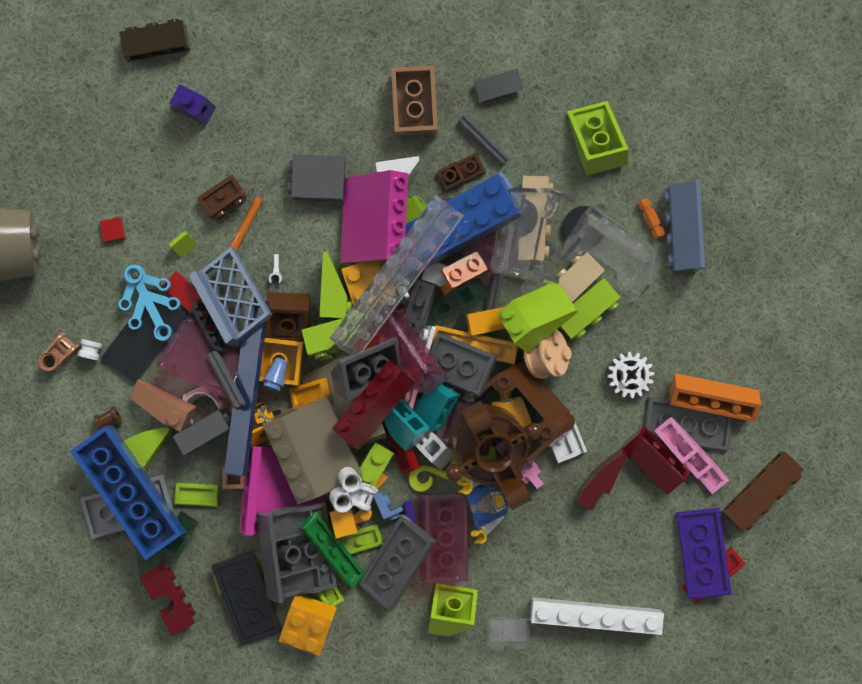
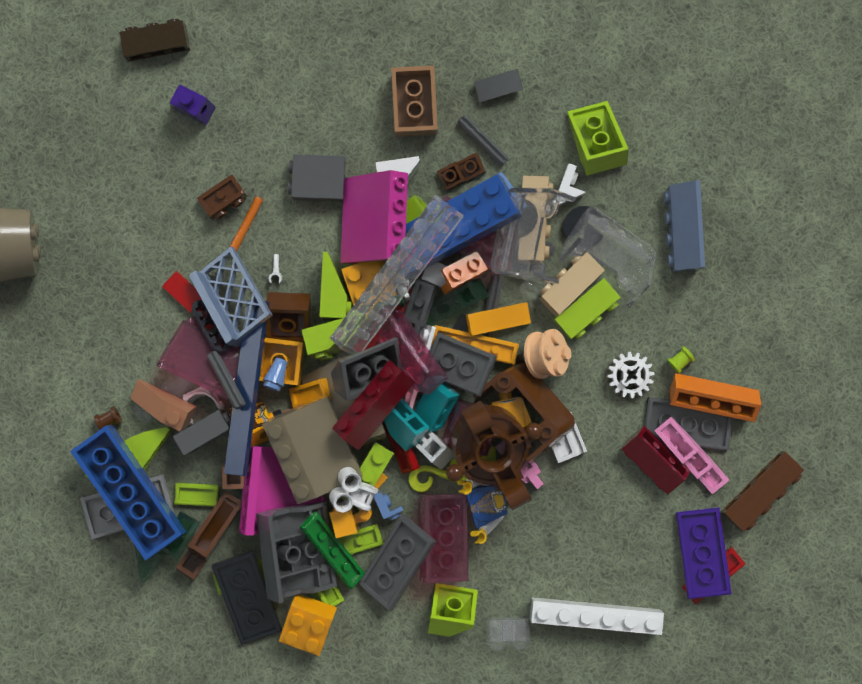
(59, 352): nougat piece -> none
(89, 349): white wheel -> none
(112, 229): red tile -> none
(136, 349): black tile -> none
(147, 299): medium azure plant -> none
(160, 582): dark red arch -> none
(183, 244): lime slope -> none
(209, 536): none -> reddish brown slope
(409, 509): dark purple tile -> none
(537, 315): lime slope -> none
(570, 178): none -> white slope
(601, 479): dark red slope -> none
(651, 218): orange axle -> none
(681, 359): none -> lime bush

